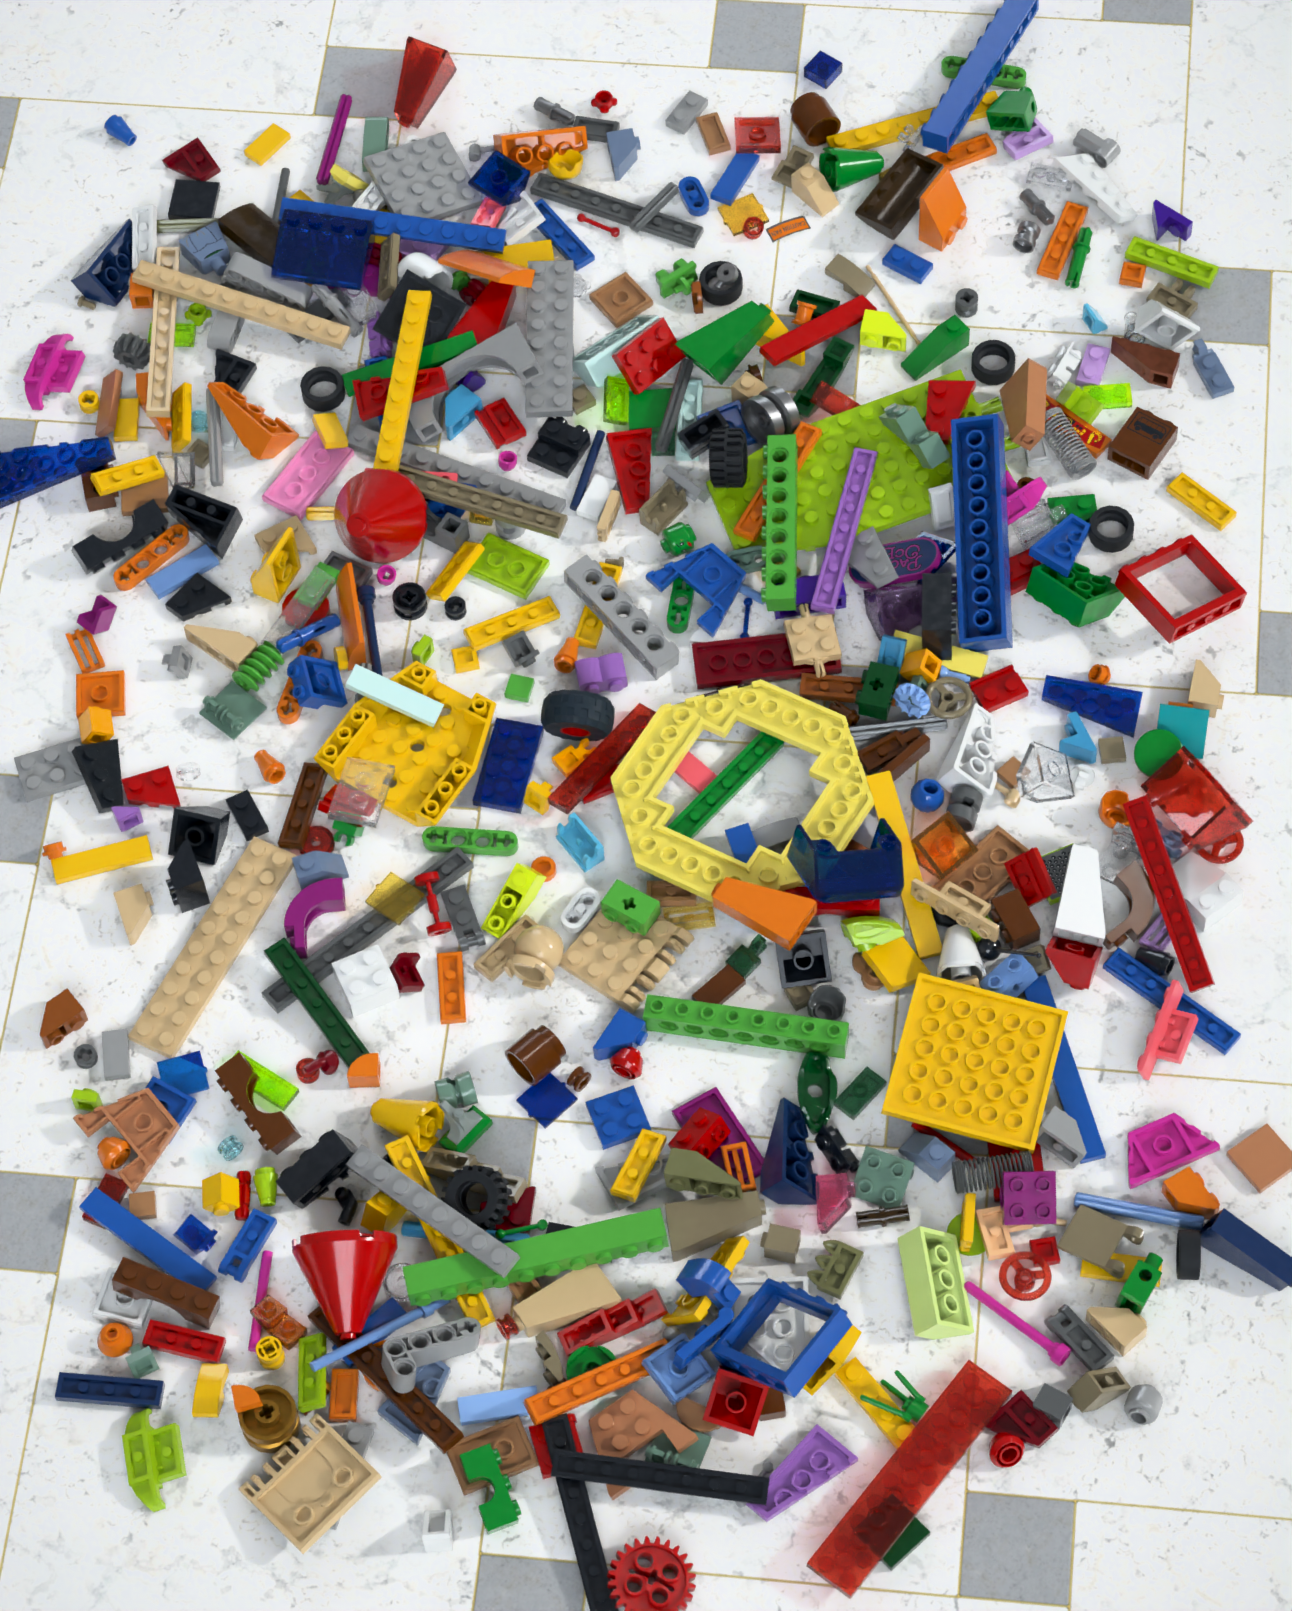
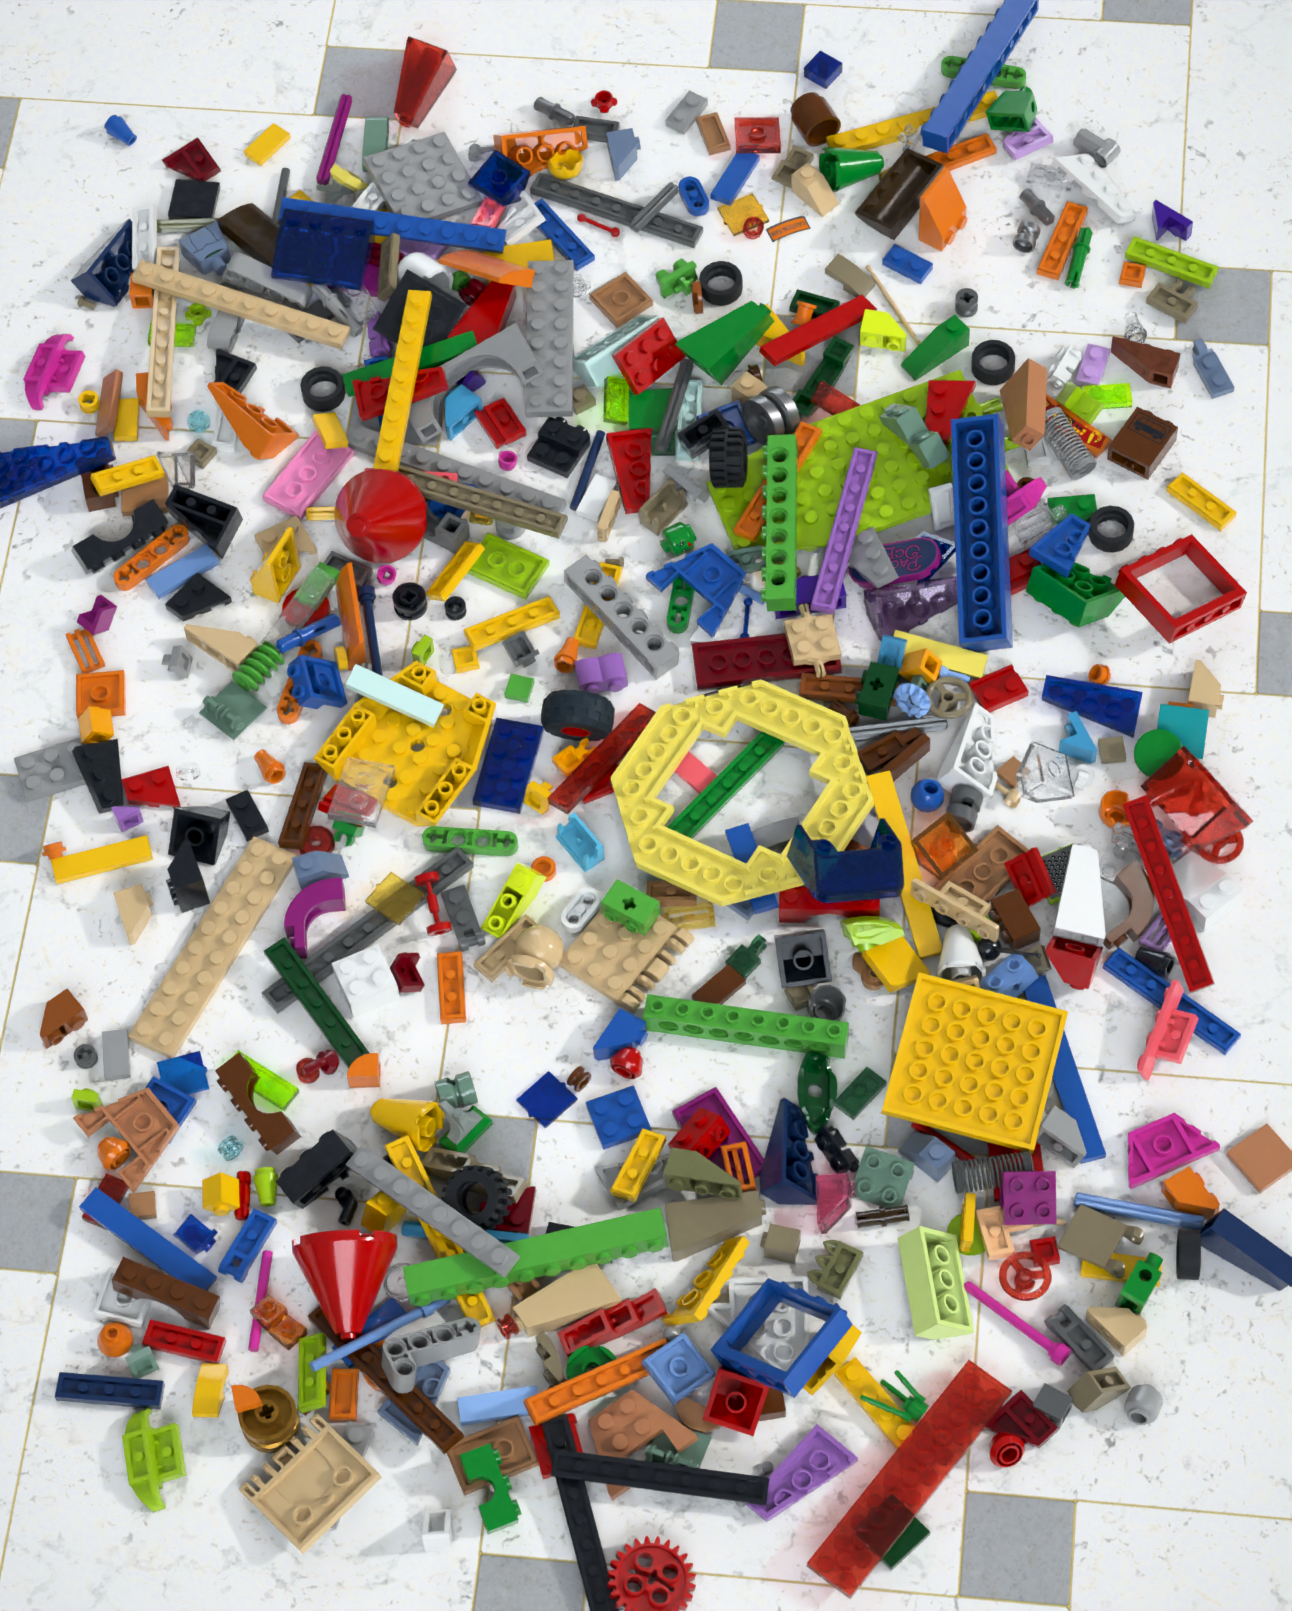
(132, 351): dark grey gear -> none
(181, 416): yellow tile -> none
(214, 440): light grey axle -> none
(273, 1358): yellow wheel -> none
(535, 1054): reddish brown piece -> none
(541, 1225): green hinge -> none
(703, 1338): blue plate -> none
(711, 1279): blue brick -> none
(726, 274): flat silver piece -> none
(765, 910): orange slope -> none
(938, 613): black wedge -> none
(1093, 319): medium azure slope -> none
(1164, 325): white slope -> none

